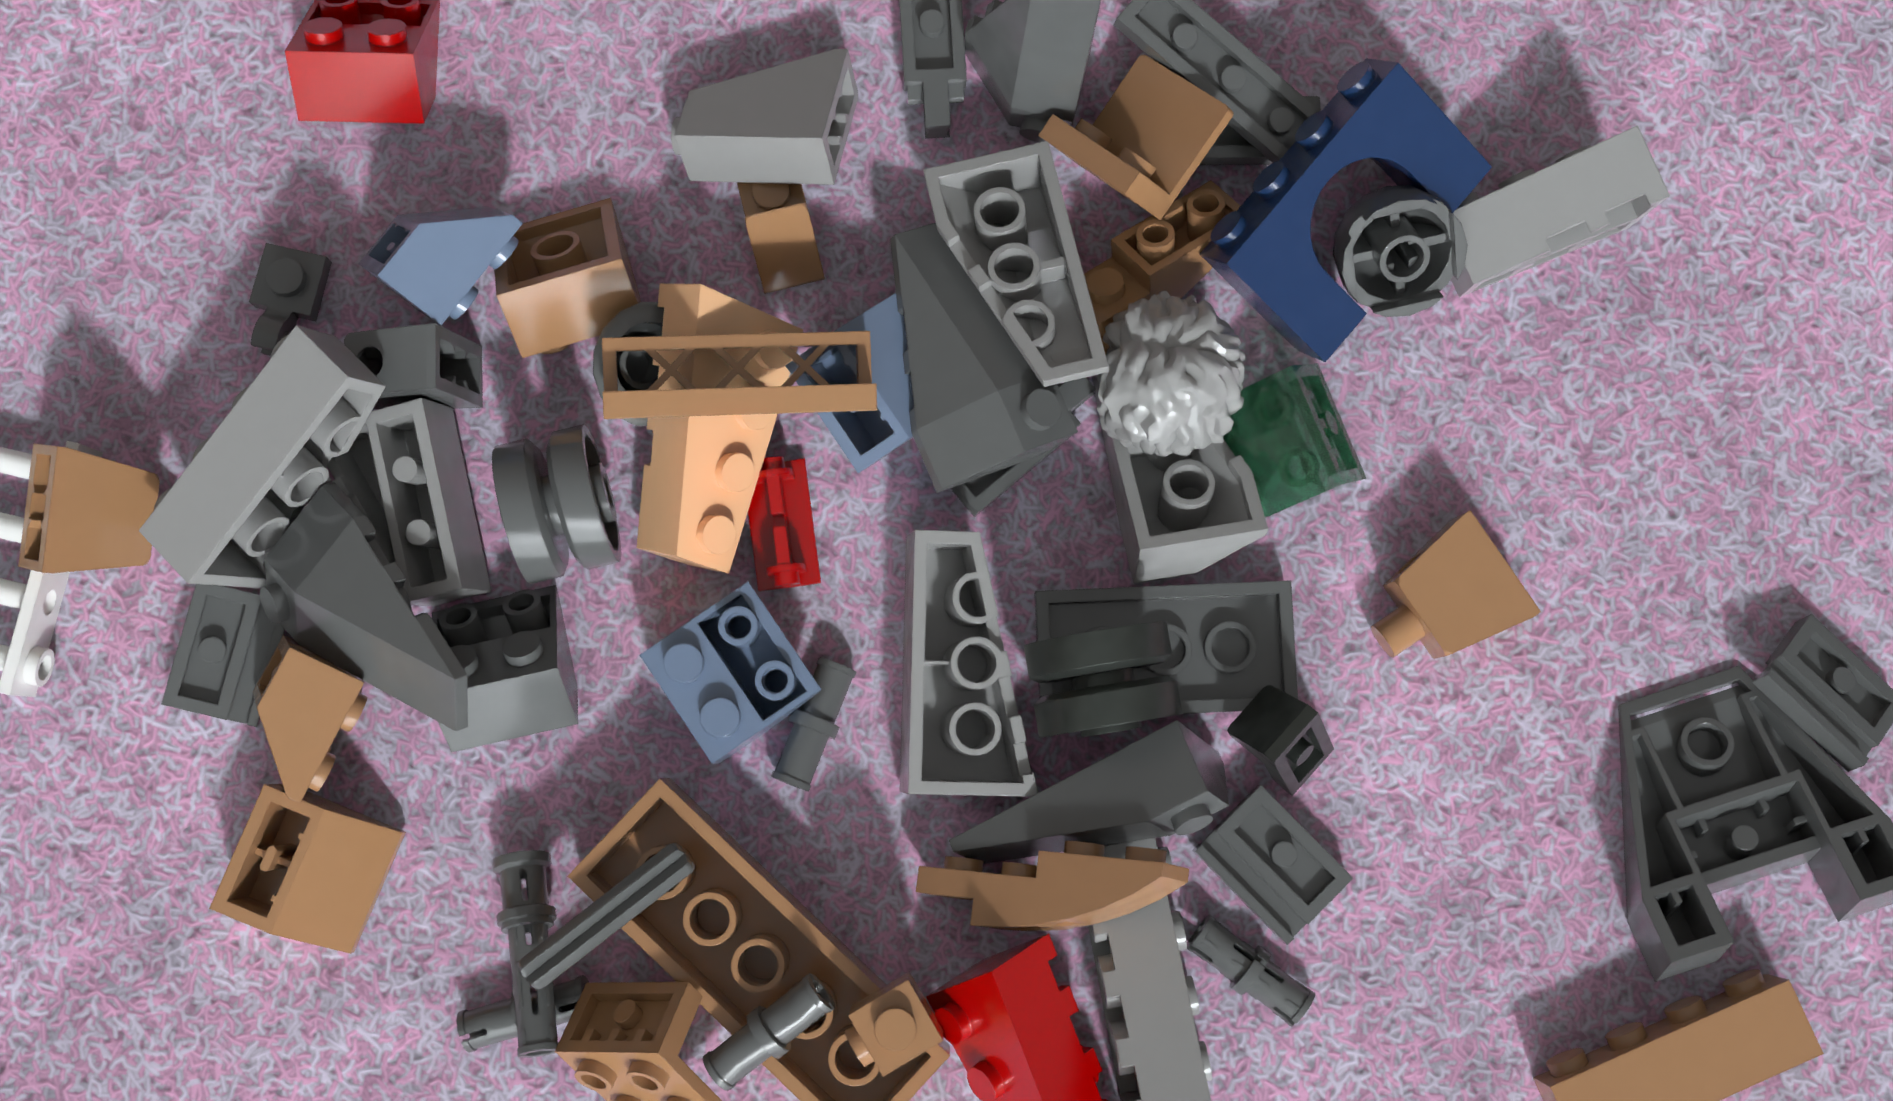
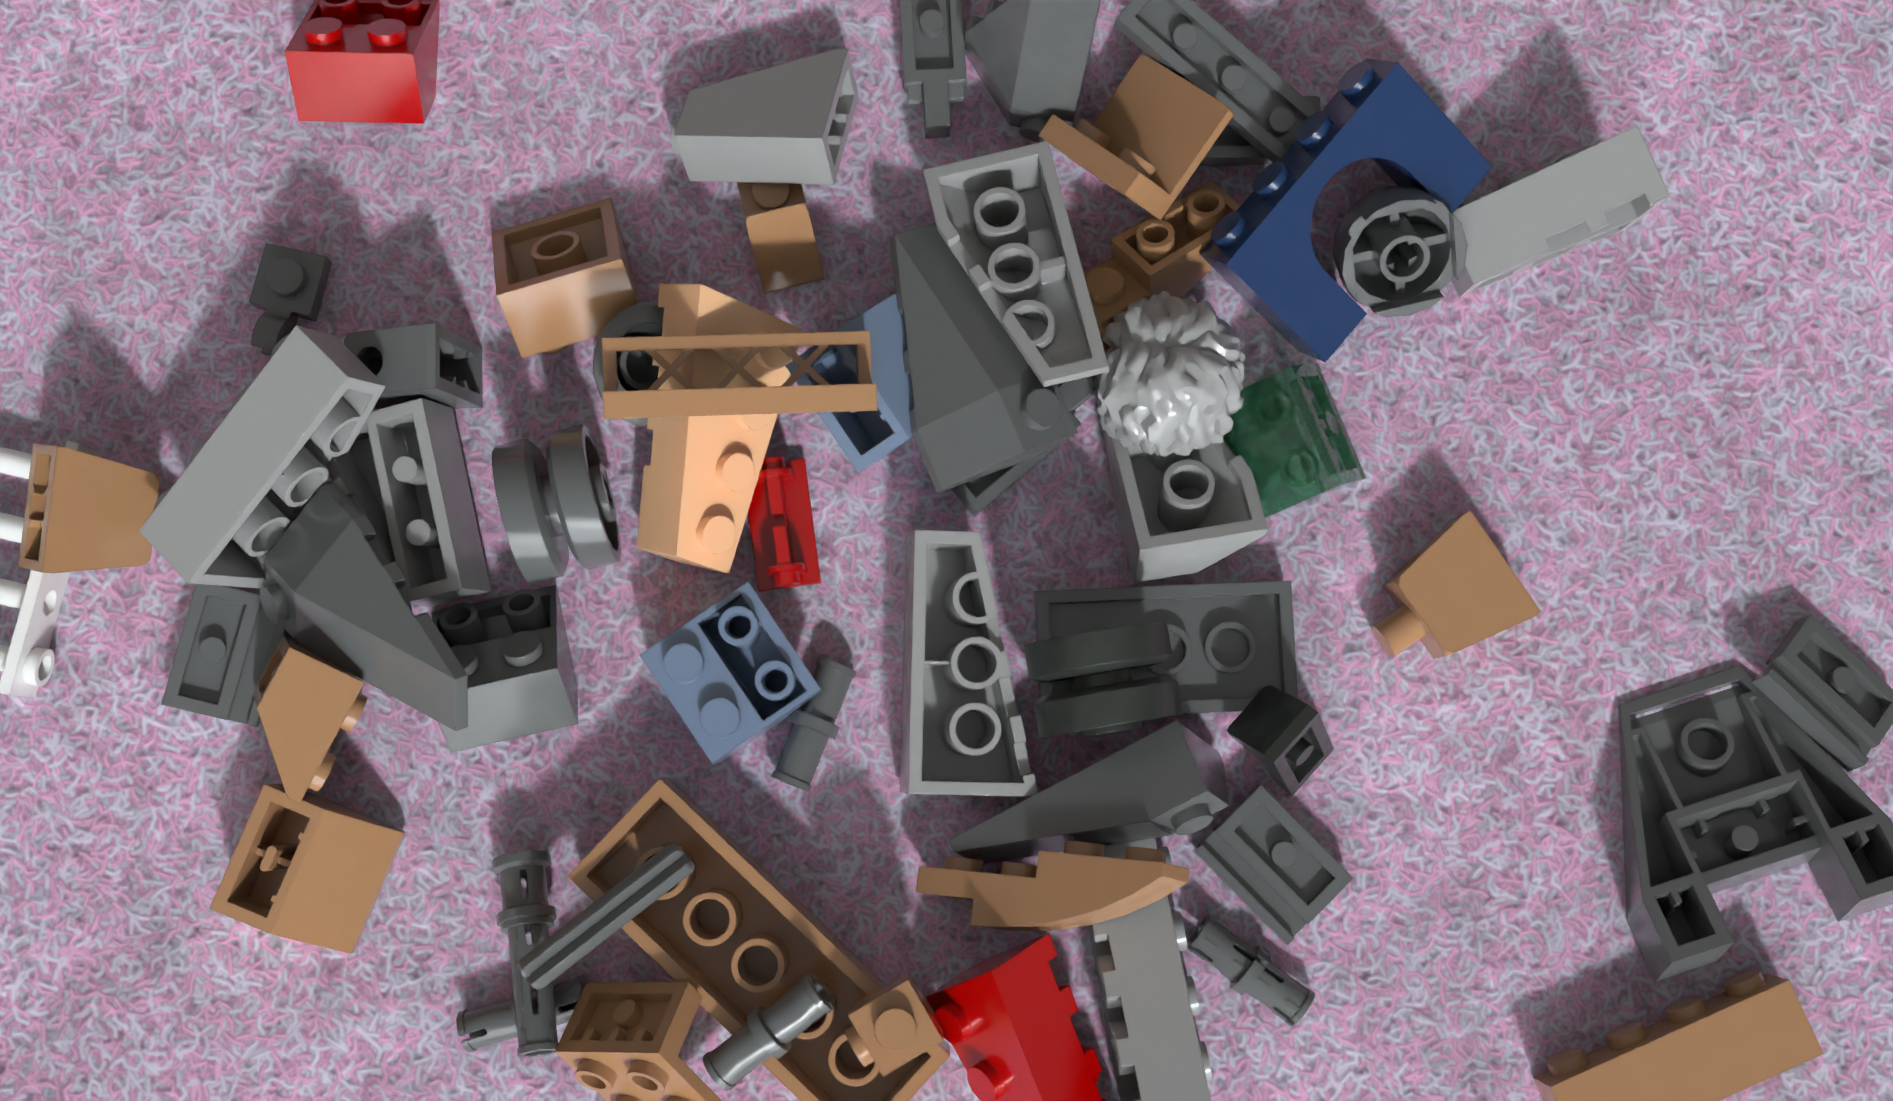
(440, 256): sand blue slope -> none

